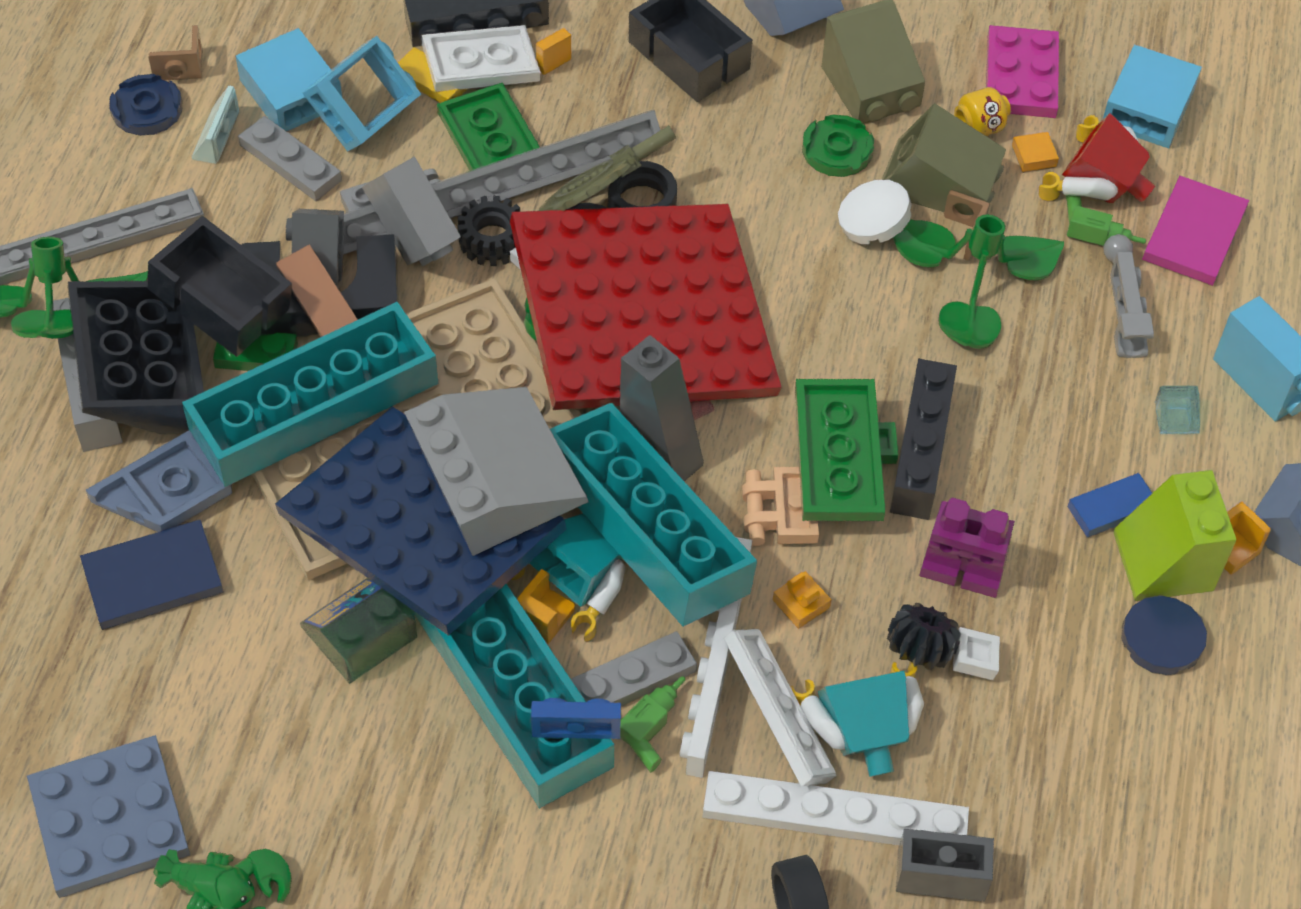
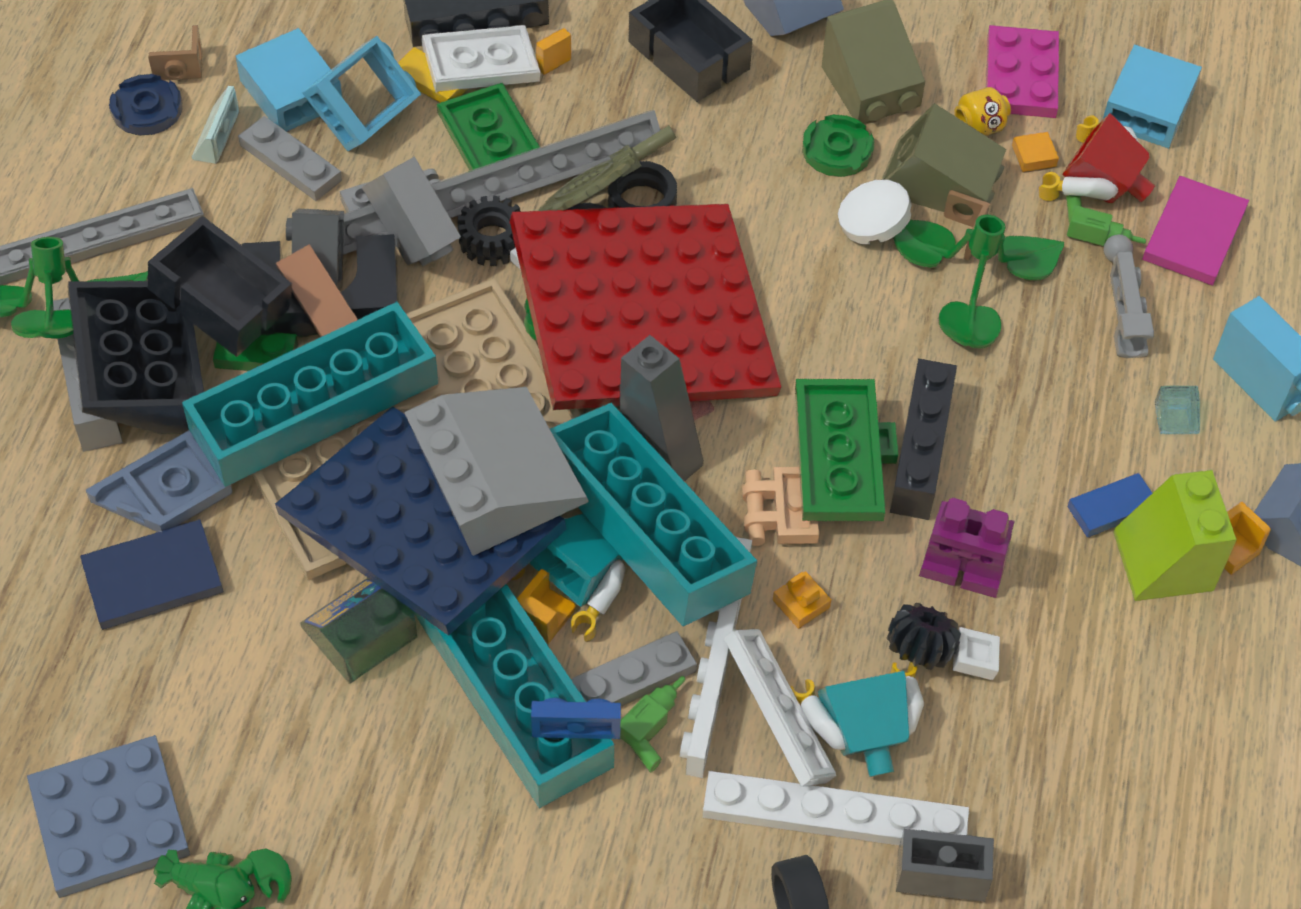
(1164, 635): dark blue tile -> none

